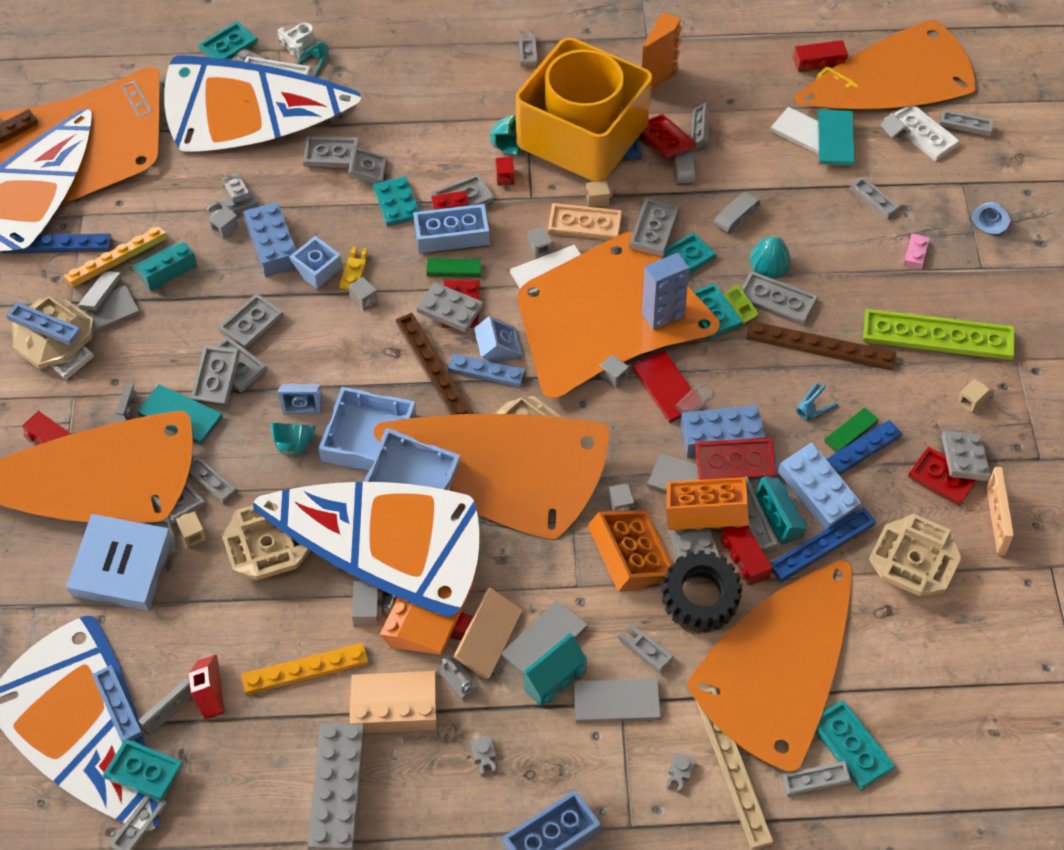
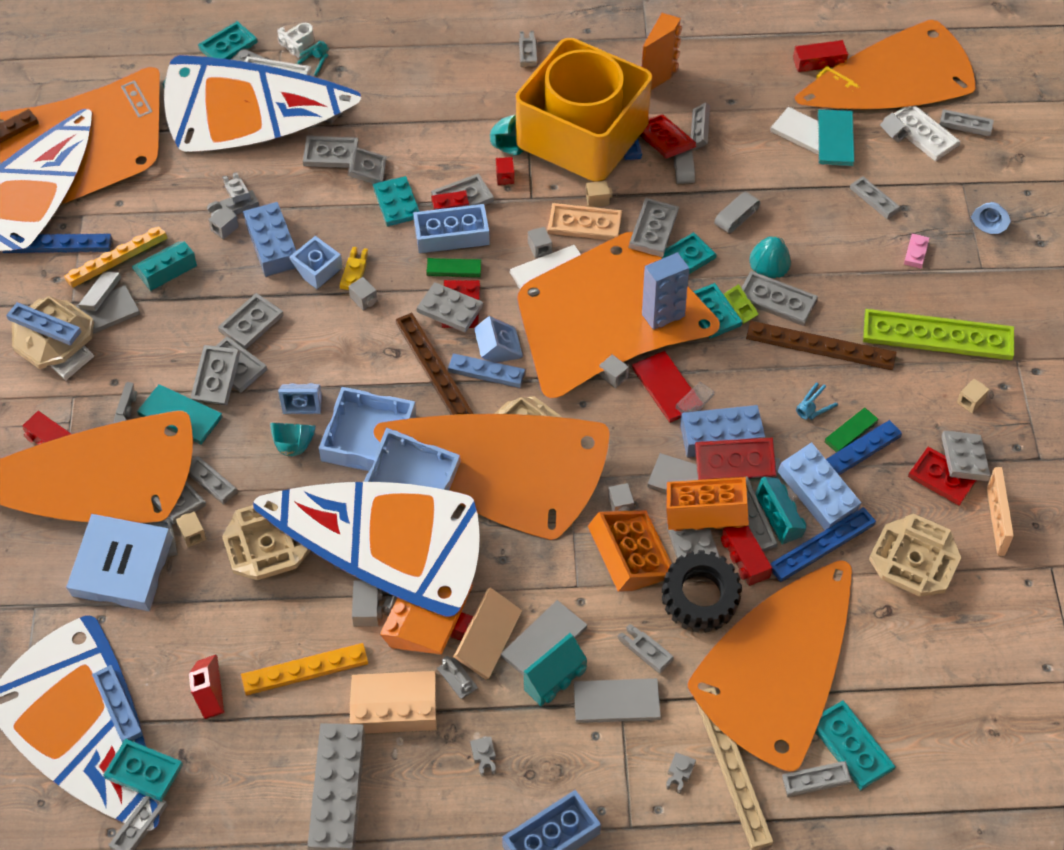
(166, 707): light grey tile -> none

